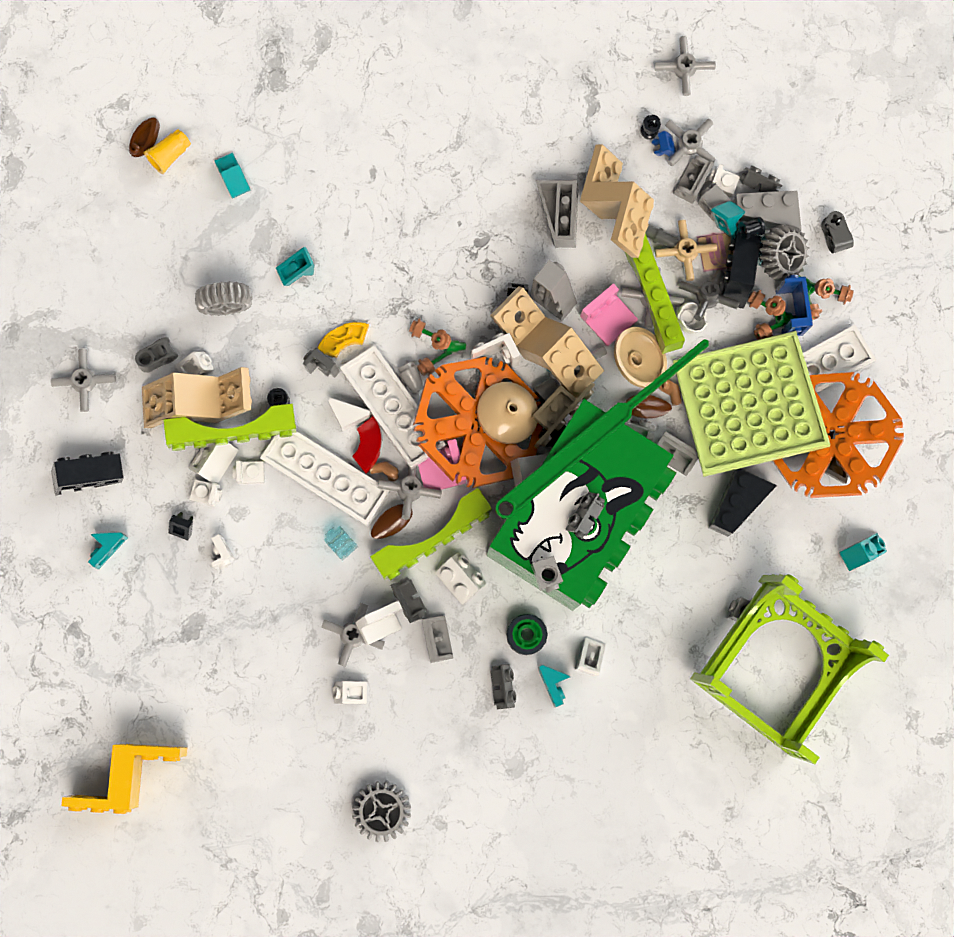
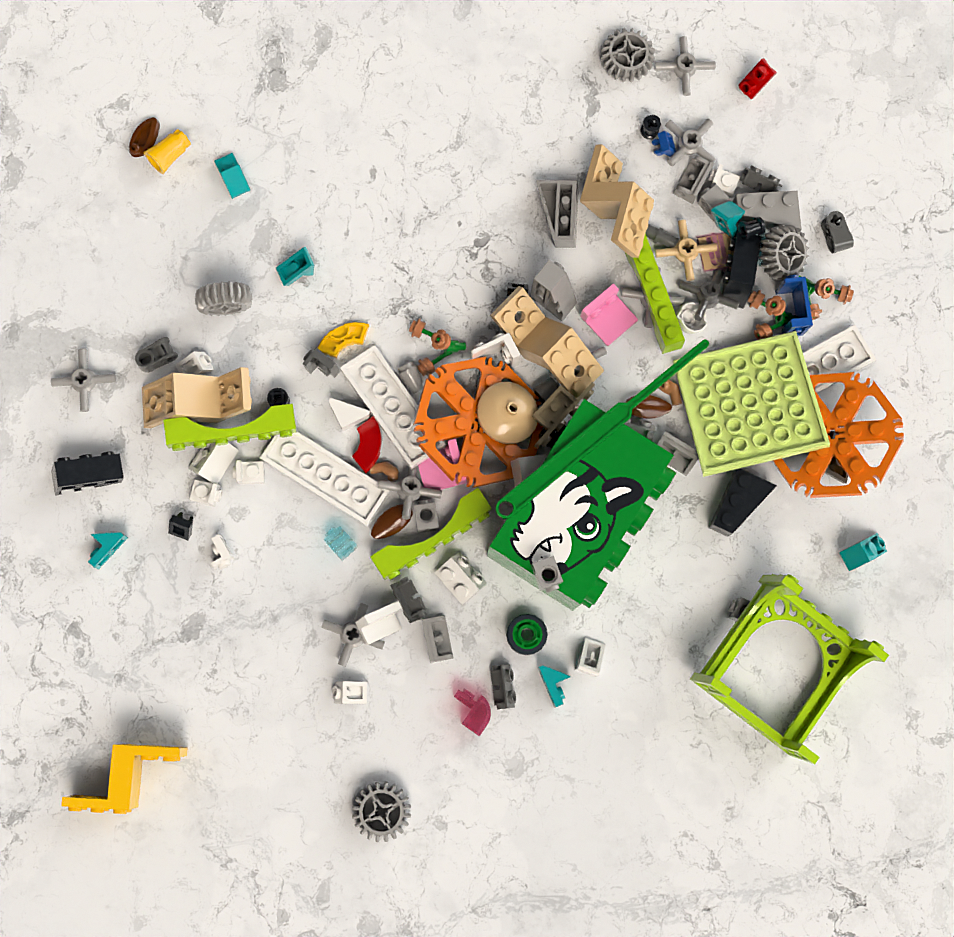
(430, 525): none -> light grey brick
(479, 714): none -> clear pink brick
(591, 506): dark grey hinge -> none
(613, 60): none -> light grey gear
(639, 356): tan dish -> none
(757, 79): none -> red hips

